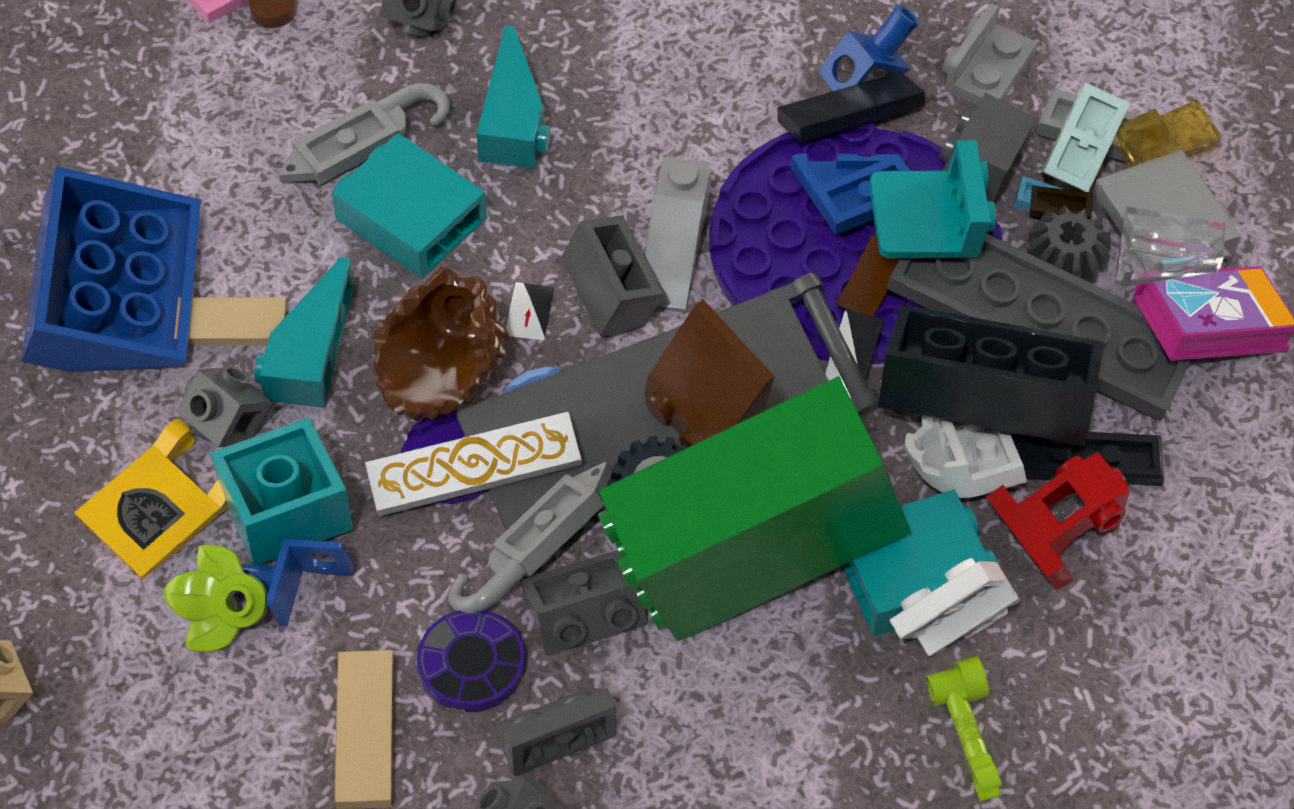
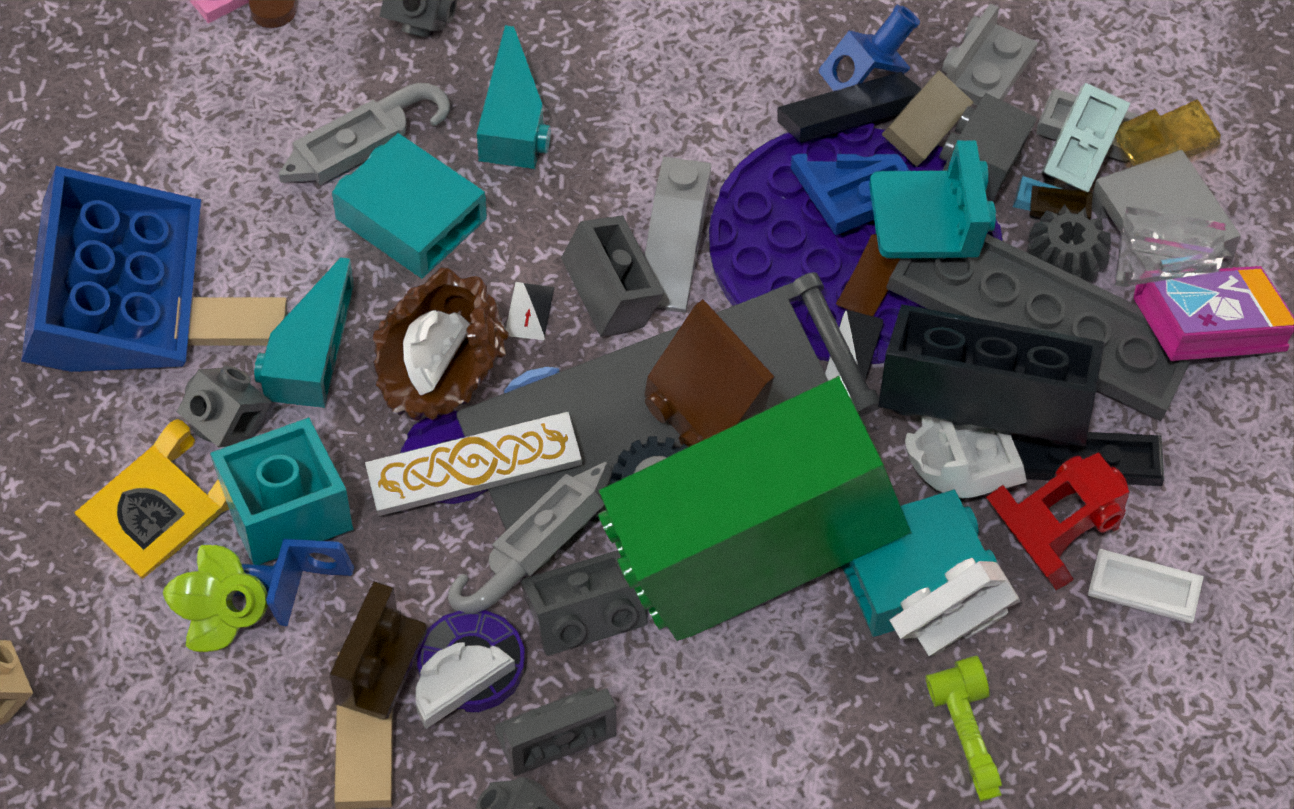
(376, 655): none -> dark brown bracket
(431, 346): none -> white tile
(457, 676): none -> white tile
(927, 118): none -> dark tan tile
(1145, 586): none -> white tile

